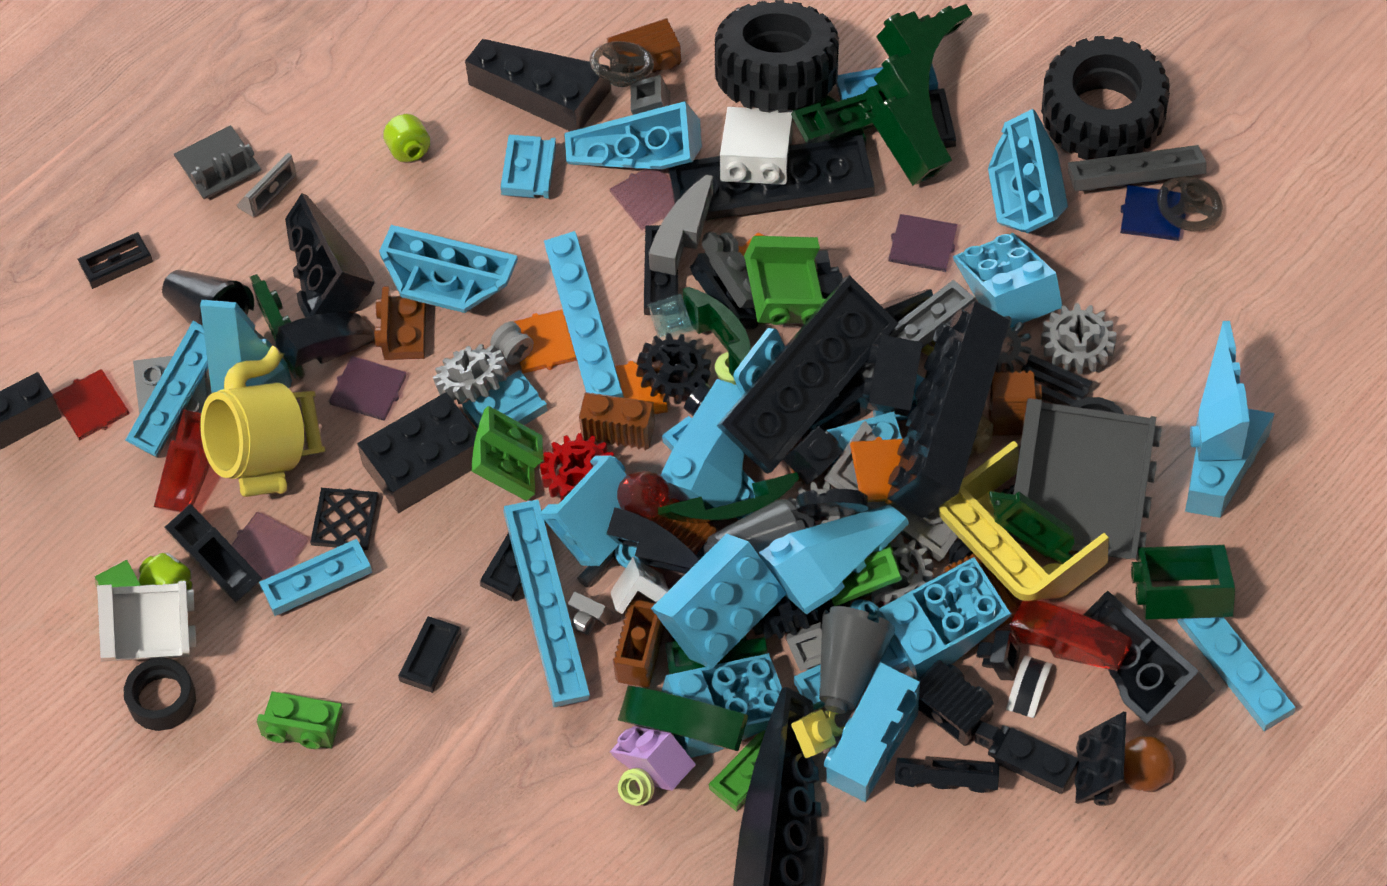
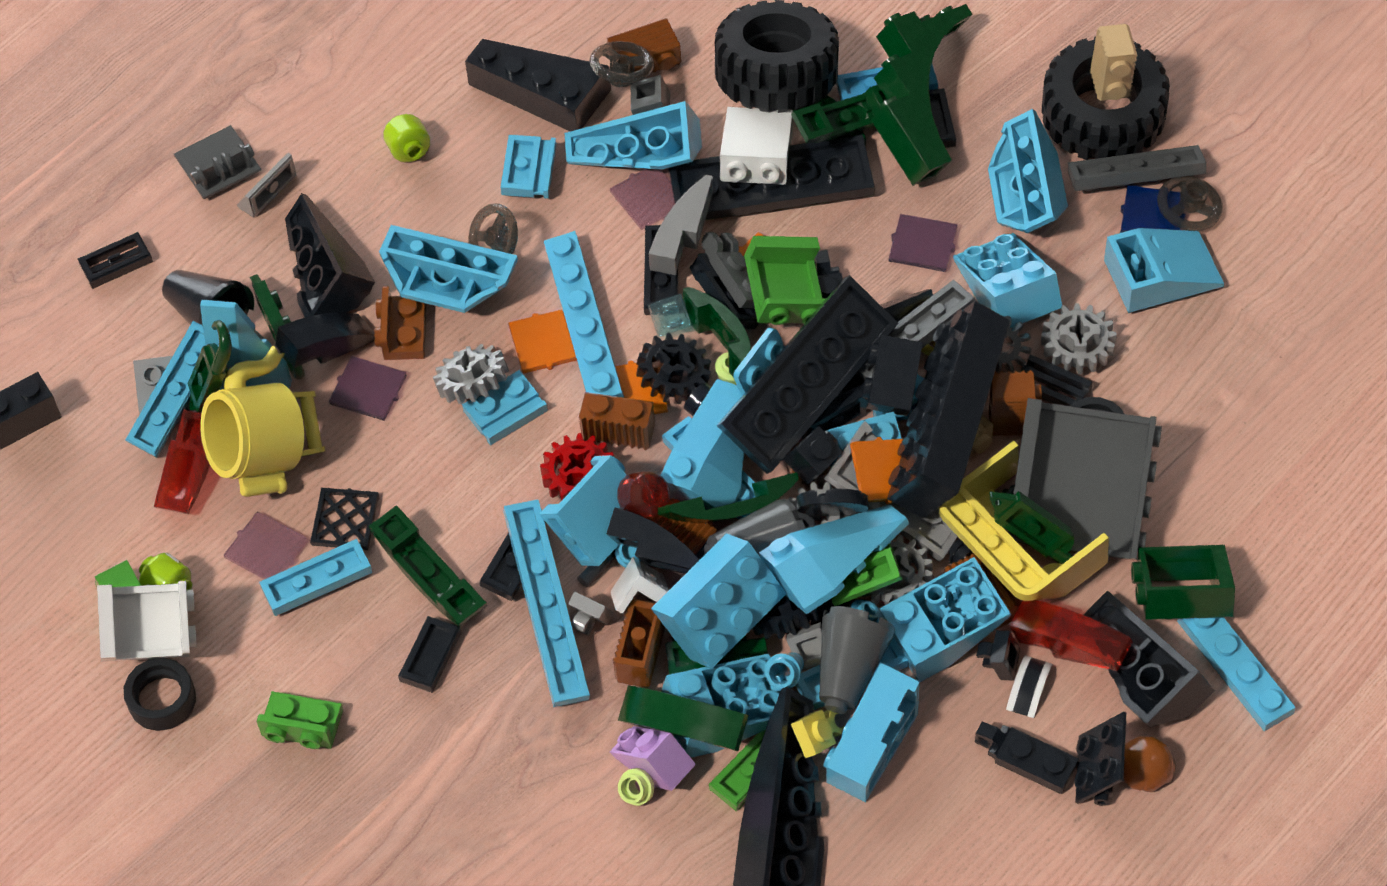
(90, 404): clear red piece -> none
(210, 368): none -> dark green plate
(212, 553): black slope -> none
(419, 452): black brick -> none
(425, 568): none -> dark green slope
(499, 236): none -> clear smoke piece
(507, 453): bright green slope -> none
(512, 342): light grey wheel -> none
(784, 670): none -> medium azure cone
(948, 772): black hinge -> none
(953, 701): black brick -> none
(1113, 62): none -> tan brick
(1159, 266): none -> medium azure slope
(1217, 480): medium azure wedge -> none
(1223, 409): medium azure wedge -> none

